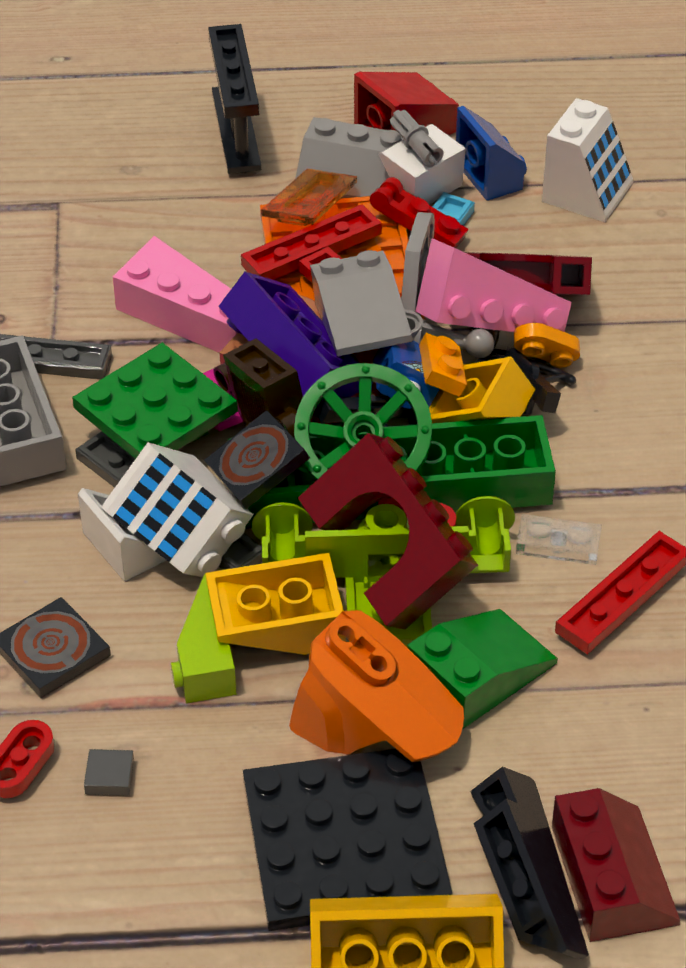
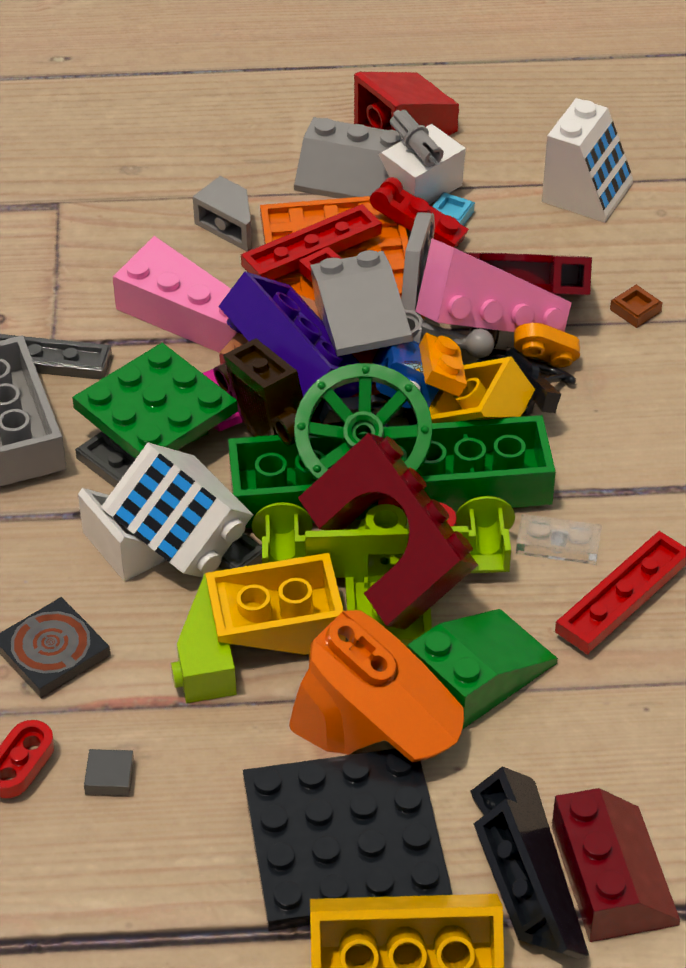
(224, 211): none -> light grey slope
(234, 98): black fence -> none
(257, 459): tile -> none
(308, 197): clear orange piece -> none
(489, 158): blue slope -> none
(636, 306): none -> dark orange tile

